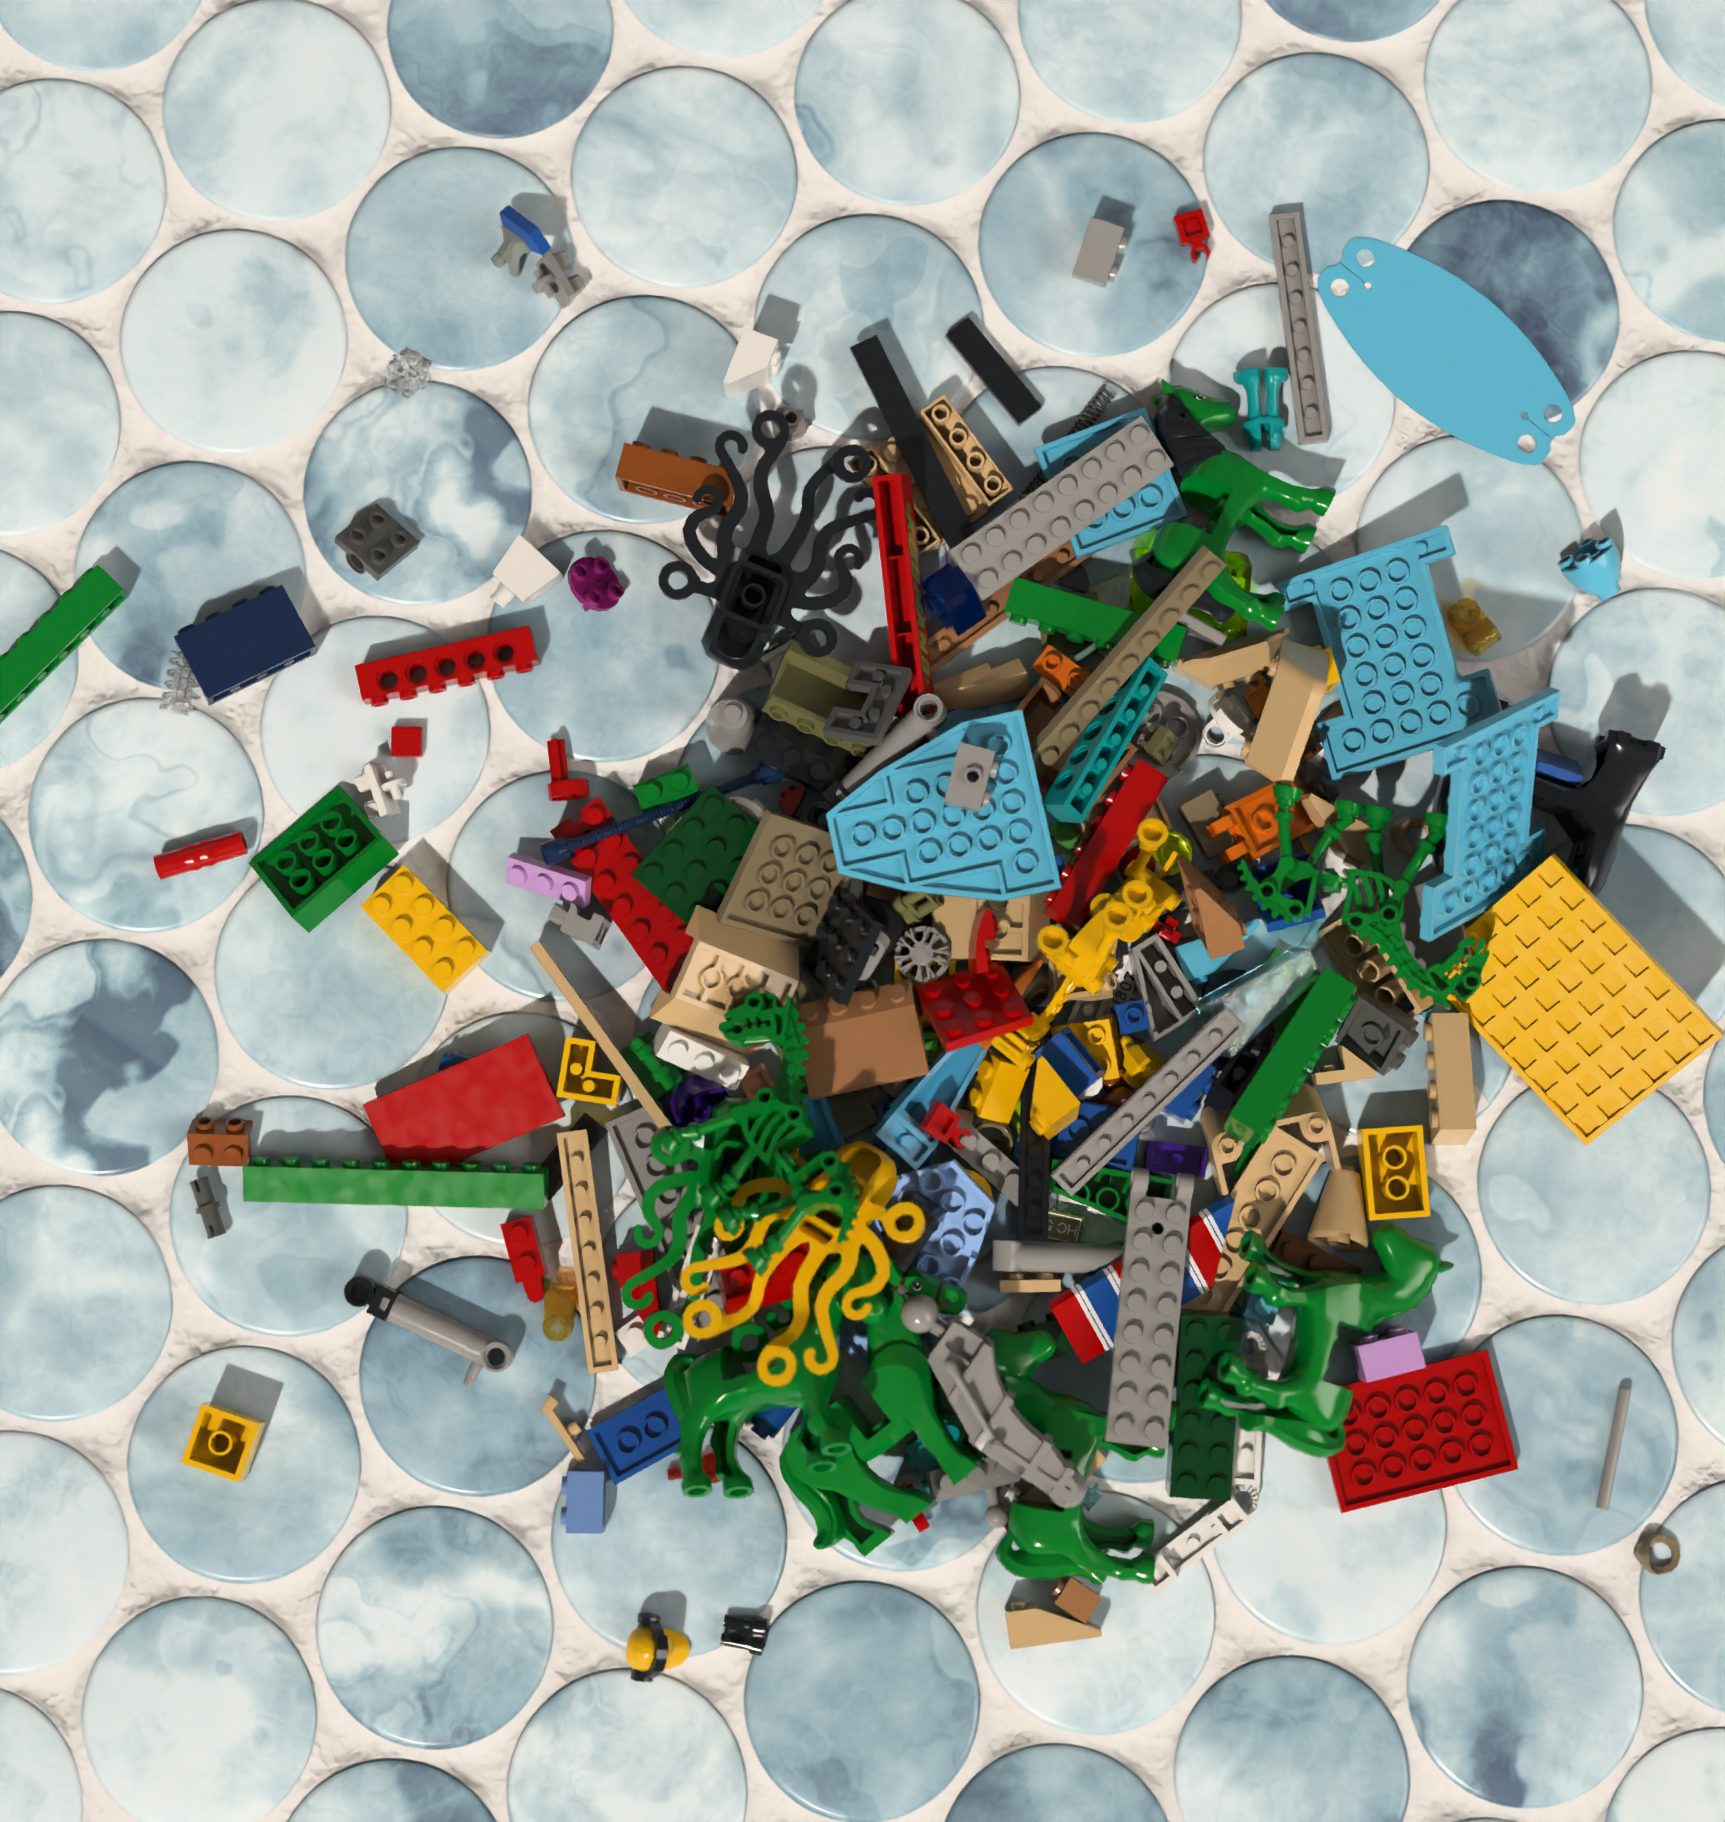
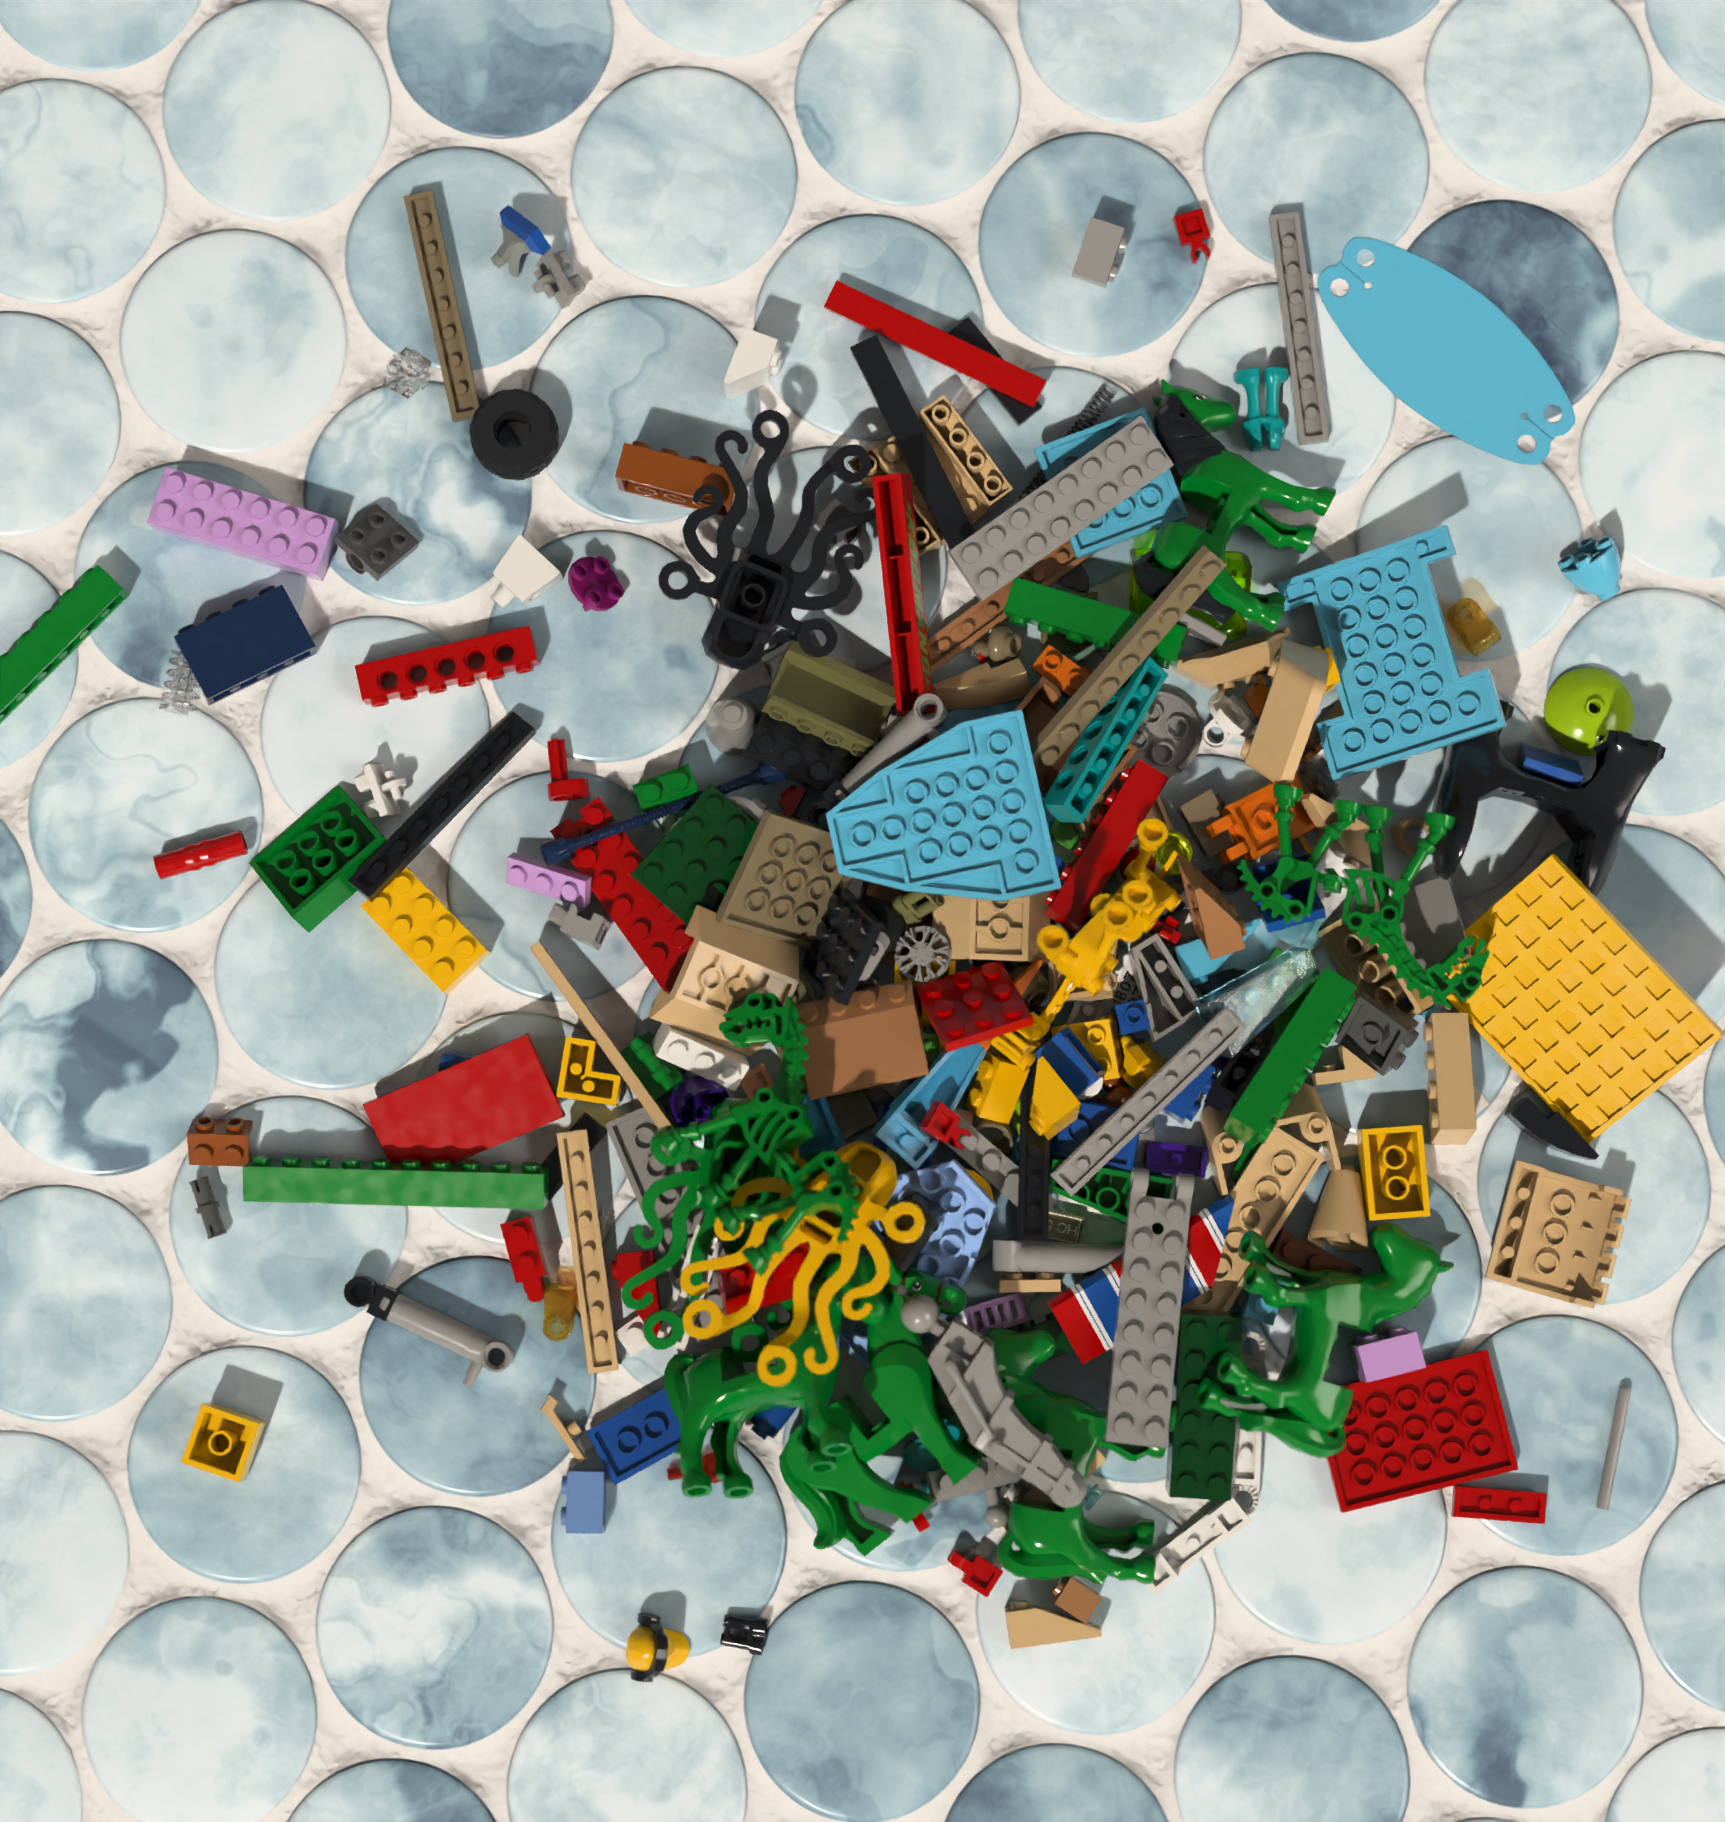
(244, 524): none -> lavender brick
(406, 742): red tile -> none
(442, 305): none -> dark tan plate
(442, 806): none -> black plate
(509, 407): none -> black tyre
(795, 420): light grey plate -> none
(834, 511): none -> dark grey brick
(885, 687): dark grey plate -> none
(935, 344): none -> red tile
(953, 599): clear blue brick -> none
(970, 777): light grey brick -> none
(979, 1572): none -> red plate
(983, 929): red slope -> none
(999, 647): none -> dark tan animal
(1020, 1306): none -> lavender slope
(1161, 744): olive tile -> none
(1488, 813): medium azure piece -> none
(1498, 1504): none -> red plate
(1550, 1130): none -> black slope
(1557, 1235): none -> tan slope
(1568, 710): none -> lime dish
(1642, 1554): dark tan piece -> none

